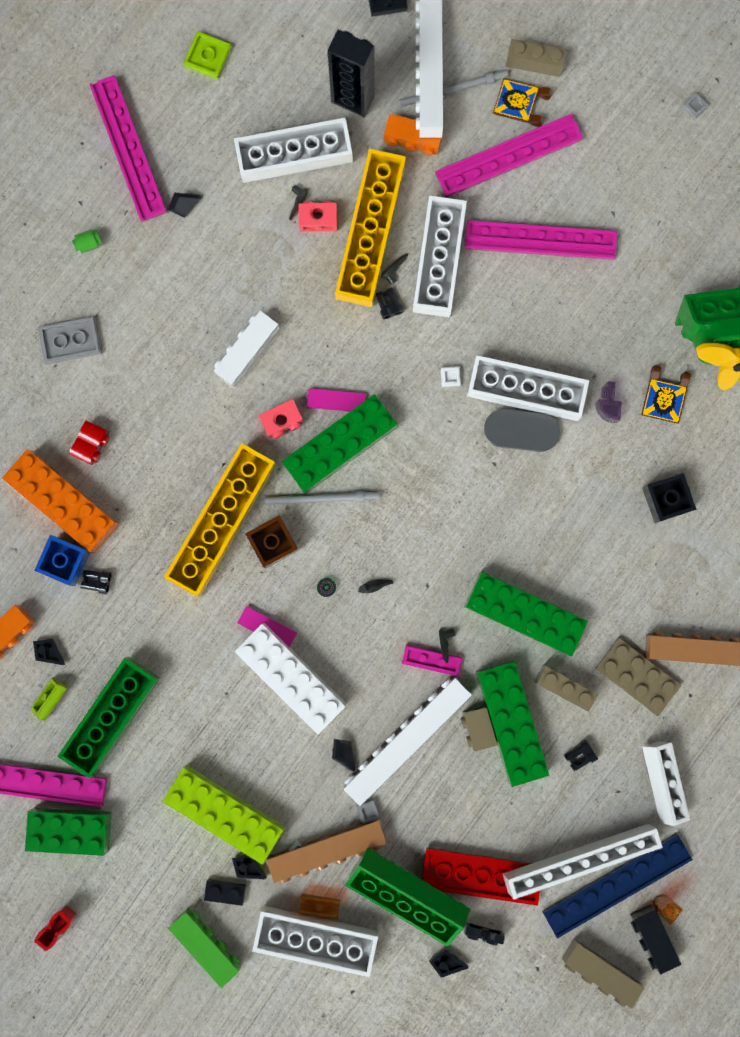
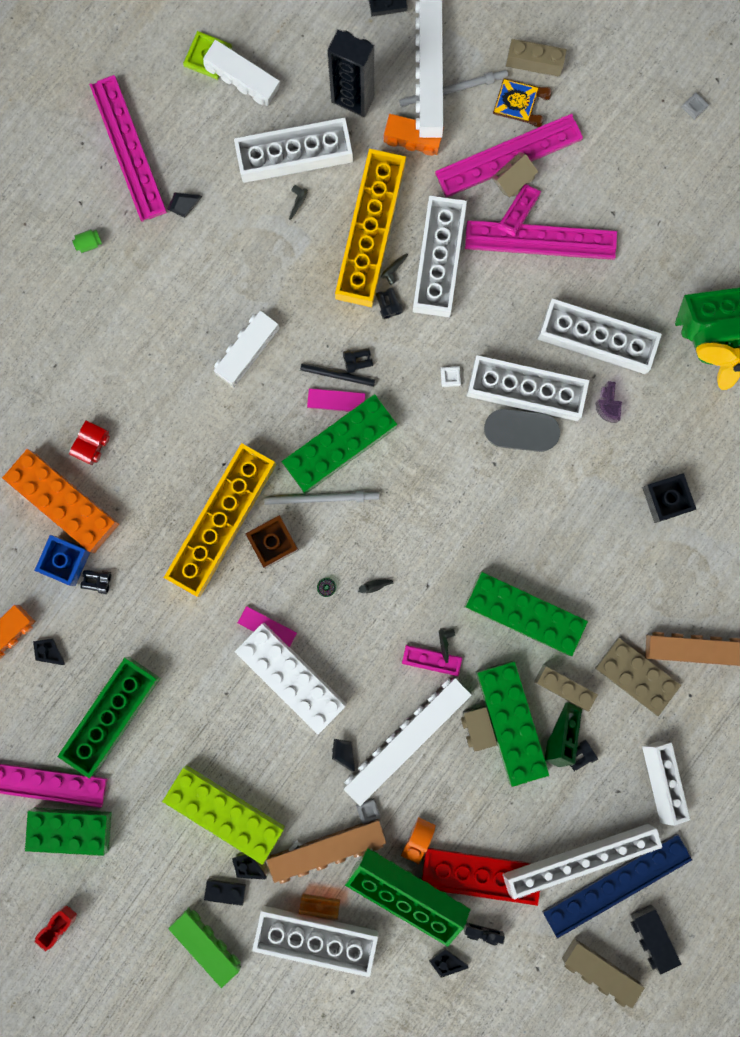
(48, 698): lime brick -> none
(69, 340): light grey tile -> none
(241, 73): none -> white brick
(270, 417): coral brick -> none
(327, 222): coral brick -> none
(338, 375): none -> black bar
(350, 361): none -> black piece
(419, 840): none -> orange brick
(515, 175): none -> dark tan brick
(519, 210): none -> dark pink tile
(563, 741): none -> dark green slope
(599, 336): none -> white brick
(663, 398): flag -> none
(667, 908): clear orange brick -> none

